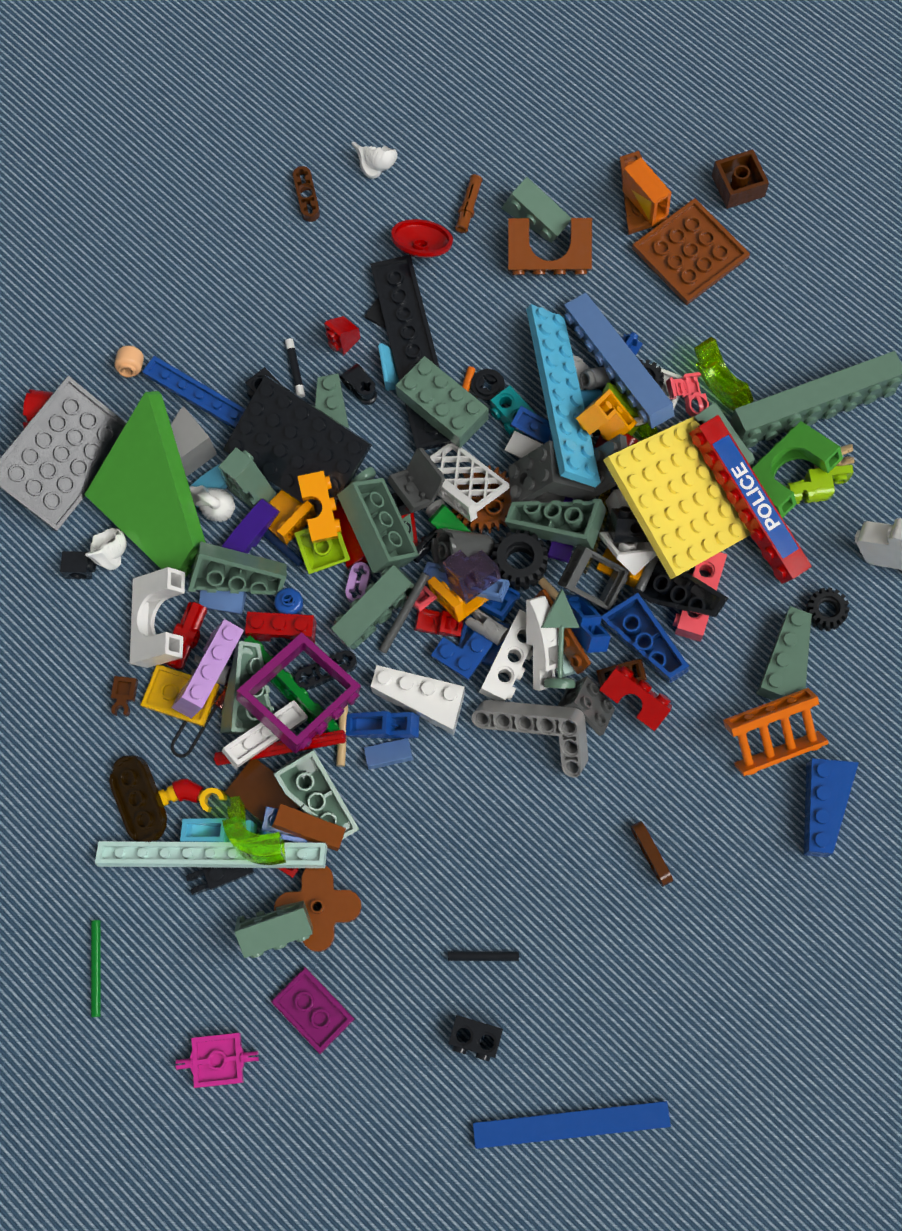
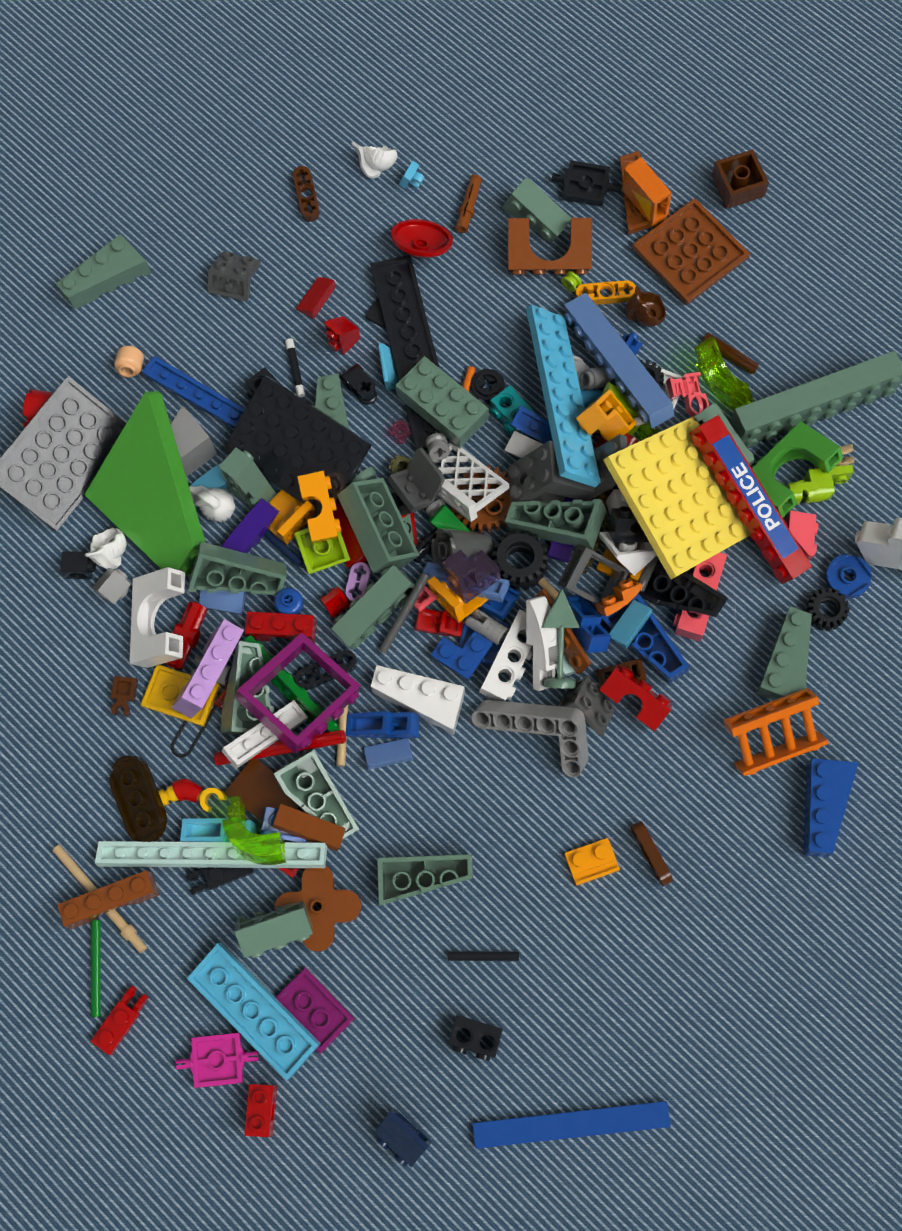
(103, 272): none -> sand green wedge
(110, 897): none -> dark orange arch
(112, 585): none -> light grey brick
(118, 1022): none -> red hinge
(128, 932): none -> tan bar
(232, 275): none -> dark grey bracket
(253, 1011): none -> medium azure plate
(261, 1110): none -> red brick
(316, 297): none -> red slope
(335, 602): none -> red tile
(395, 467): none -> olive animal
(400, 425): none -> clear pink plate
(402, 1138): none -> dark blue slope
(411, 176): none -> medium azure tile
(416, 875): none -> sand green wedge
(437, 446): none -> light grey wheel
(571, 281): none -> lime bush
(586, 183): none -> black plate
(589, 288): none -> light orange beam
(592, 861): none -> light orange plate
(623, 595): none -> orange slope
(630, 623): none -> medium azure slope
(645, 308): none -> reddish brown hair
(734, 355): none -> reddish brown axle
(804, 529): none -> coral slope
(849, 564): none -> blue plate

